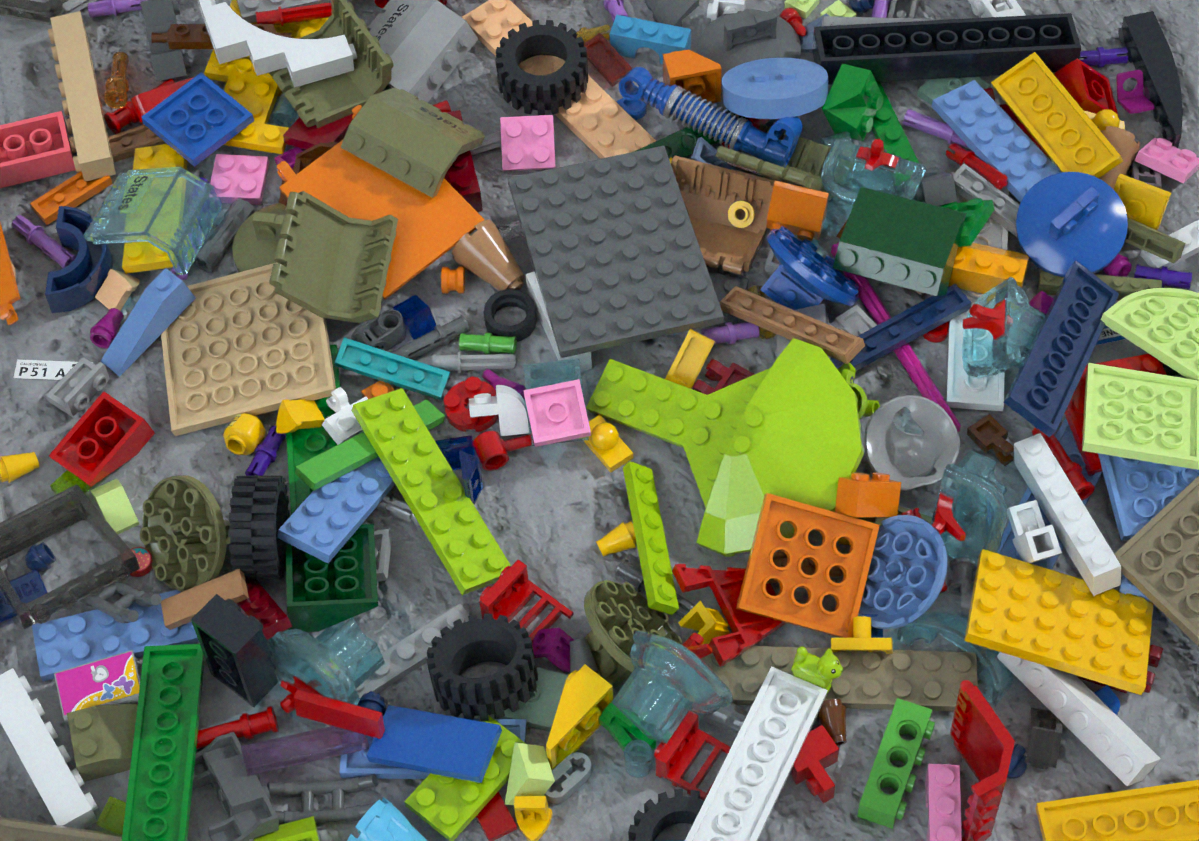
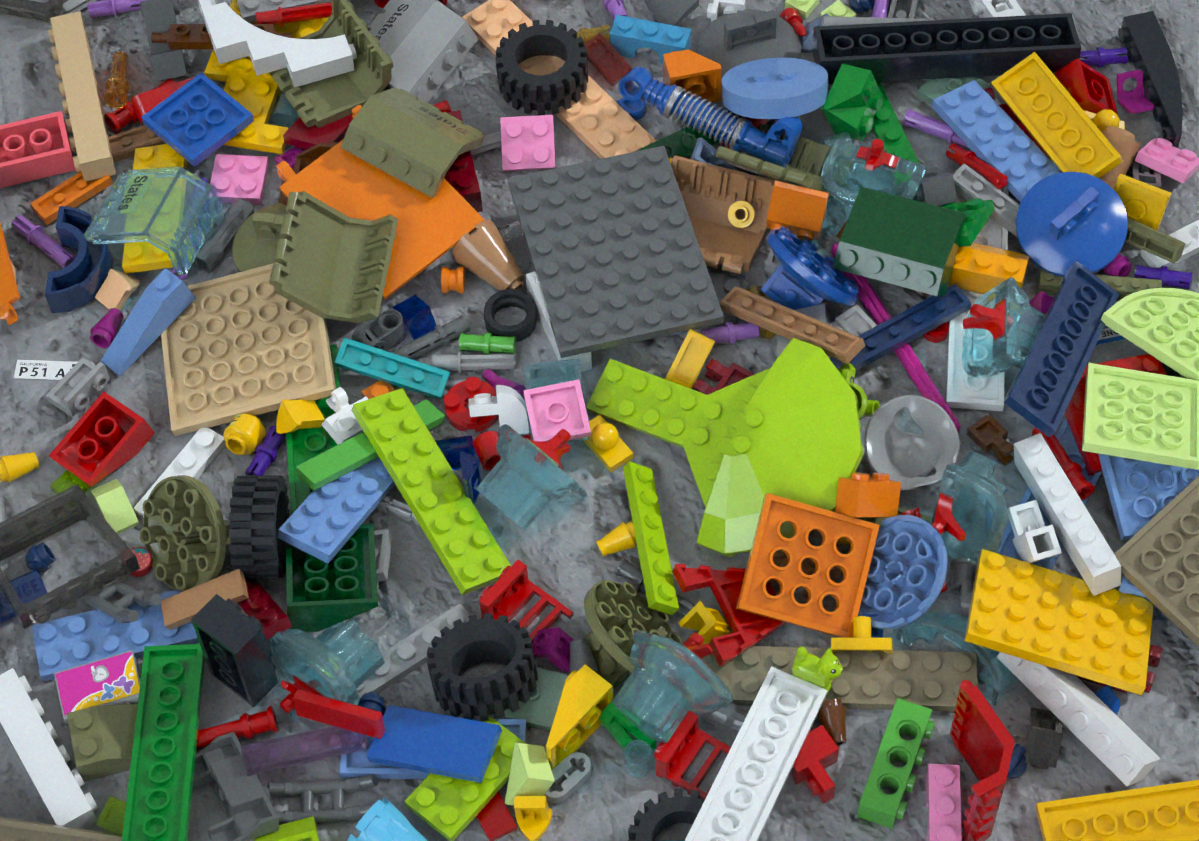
(191, 460): none -> white plate
(530, 476): none -> clear light blue piece

